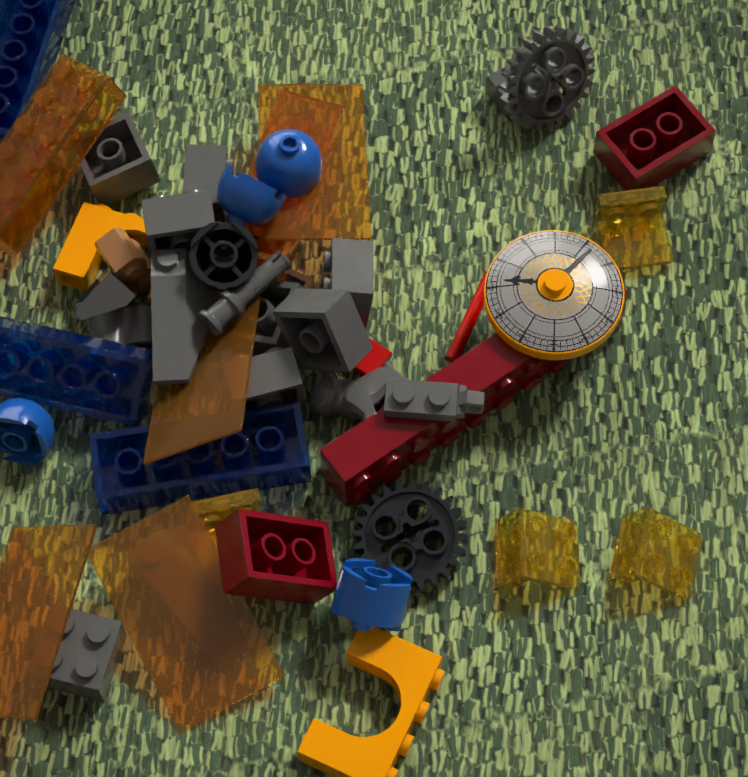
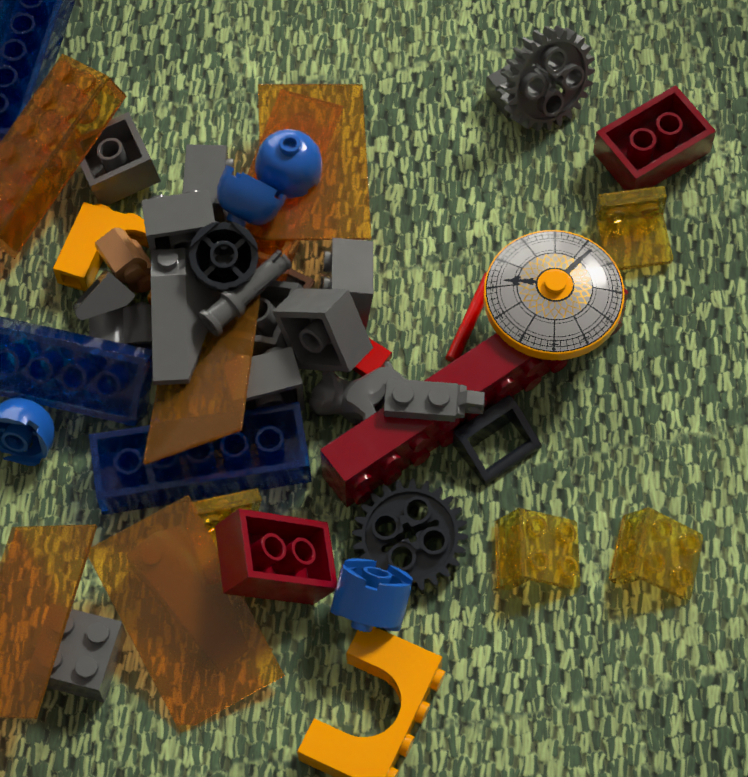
(485, 425): none -> black tile

